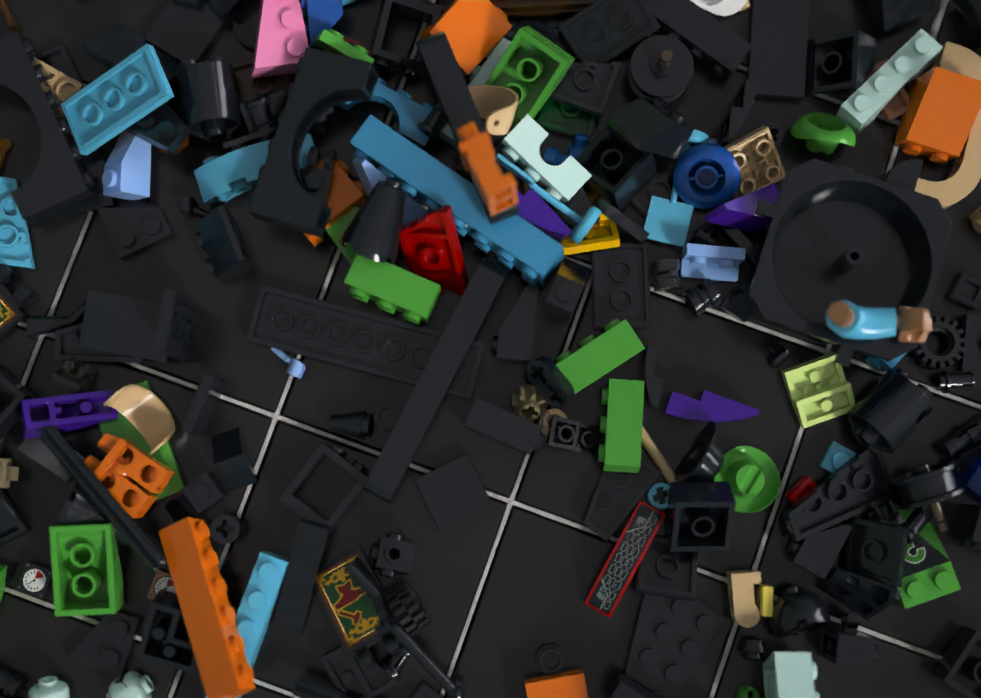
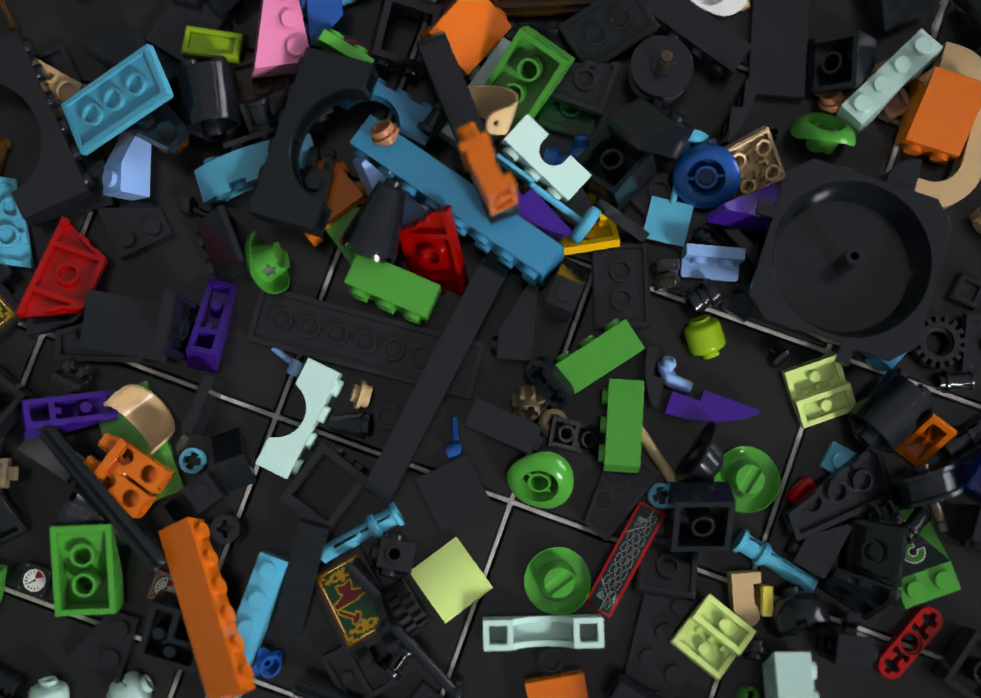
(63, 275): none -> red wing
(197, 468): none -> medium azure bush
(209, 43): none -> lime tile
(211, 326): none -> dark purple slope
(267, 264): none -> bright green hat
(273, 666): none -> blue plate
(284, 453): none -> light aqua arch
(361, 394): none -> tan plate
(373, 526): none -> medium azure pin
(384, 133): none -> nougat plate
(451, 579): none -> yellowish green slope
(454, 448): none -> blue hand
(519, 632): none -> light aqua arch
(541, 479): none -> bright green hat
(557, 581): none -> bright green hat
(671, 379): none -> light blue arm
(704, 336): none -> lime head
(712, 636): none -> yellowish green slope
(762, 554): none -> medium azure pin
(831, 101): none -> nougat plate
(874, 323): piece -> none
(921, 642): none -> red beam
(926, 440): none -> orange slope

